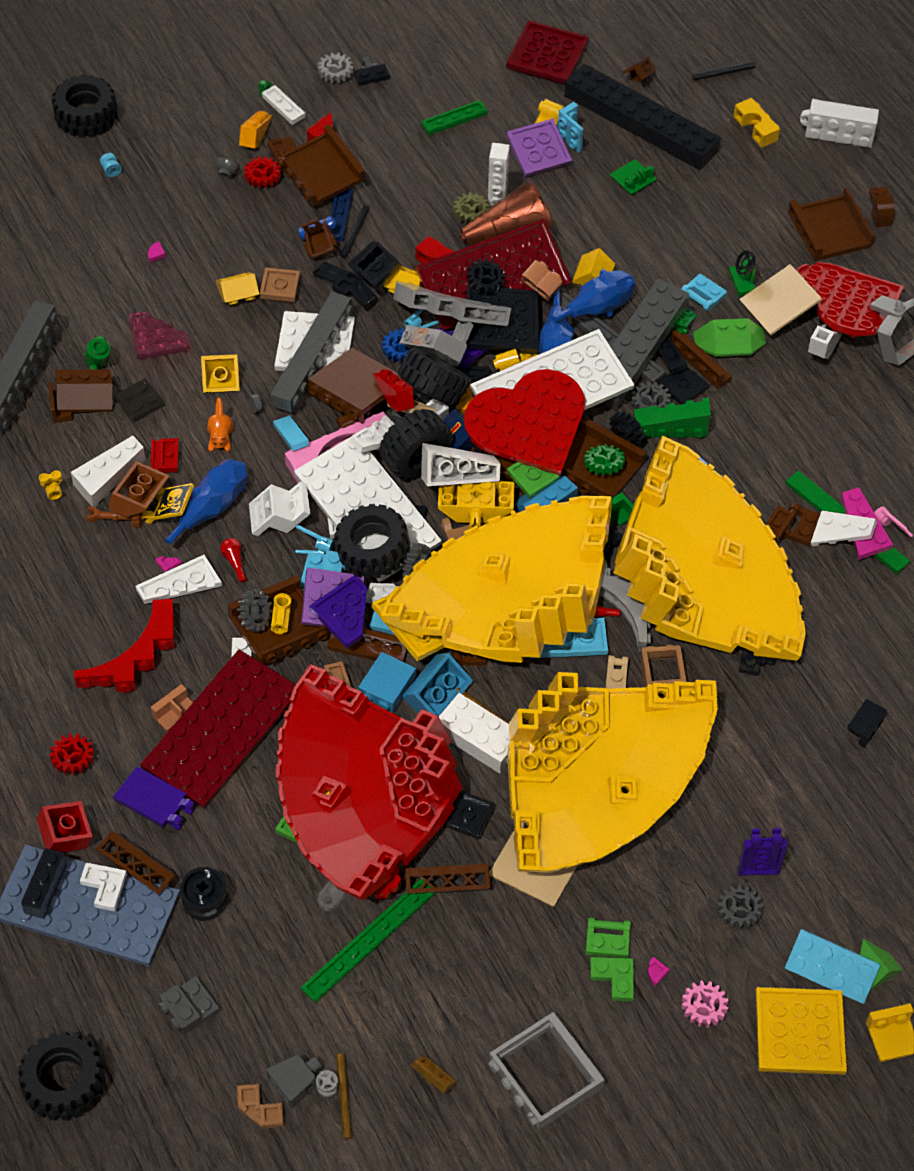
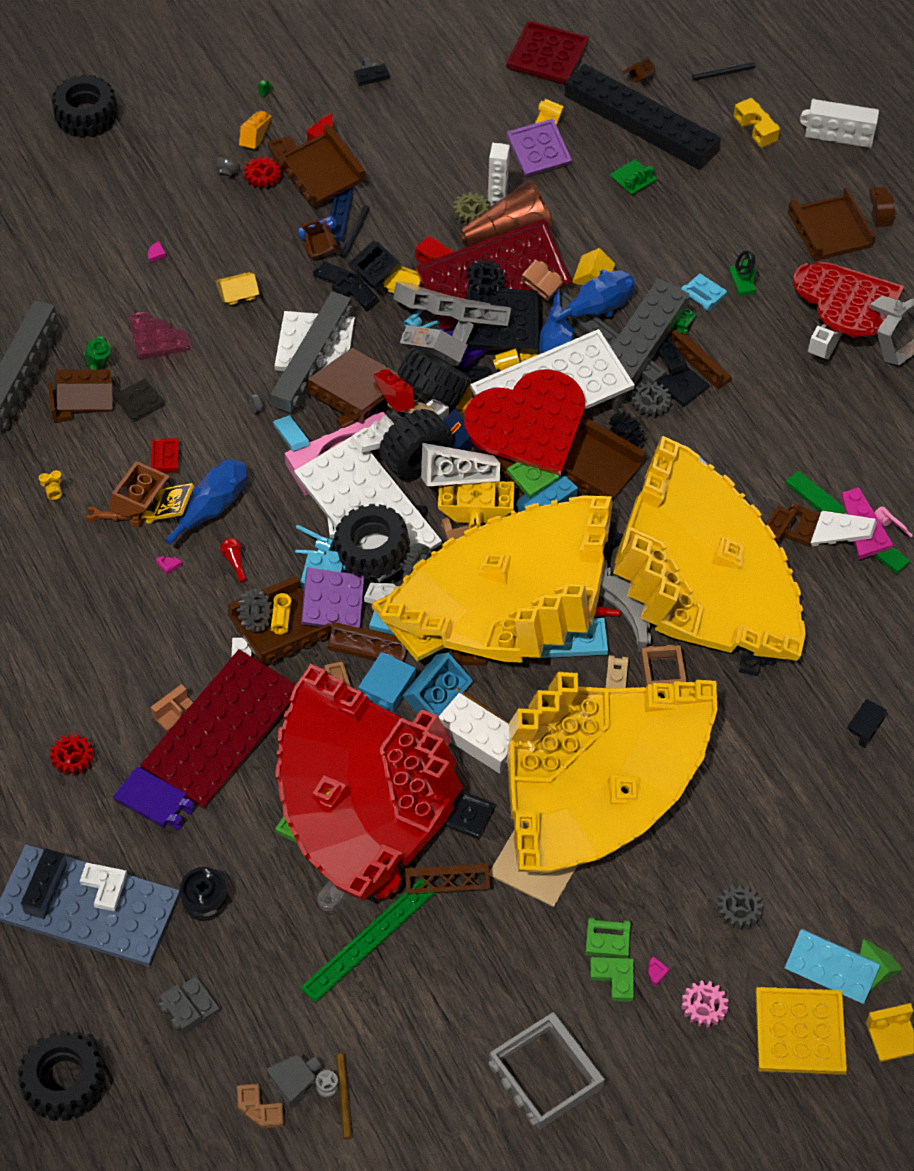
(64, 827): red brick -> none
(105, 471): white wedge -> none
(110, 165): medium azure wheel -> none
(139, 859): reddish brown fence -> none
(140, 656): red arch -> none
(185, 579): white wing -> none
(219, 427): orange animal -> none
(220, 373): yellow slope -> none
(279, 284): medium nougat plate -> none
(279, 508): white bracket -> none
(283, 105): white plate -> none
(335, 67): light grey gear -> none
(343, 610): dark purple plate -> none
(397, 350): blue gear -> none
(434, 1074): pearl gold plate -> none
(454, 117): green tile -> none
(569, 128): medium azure bracket -> none
(604, 459): green gear -> none
(621, 509): green panel -> none
(675, 420): green wedge -> none
(730, 337): bright green wedge -> none
(762, 855): dark purple tile -> none
(780, 299): tan piece -> none

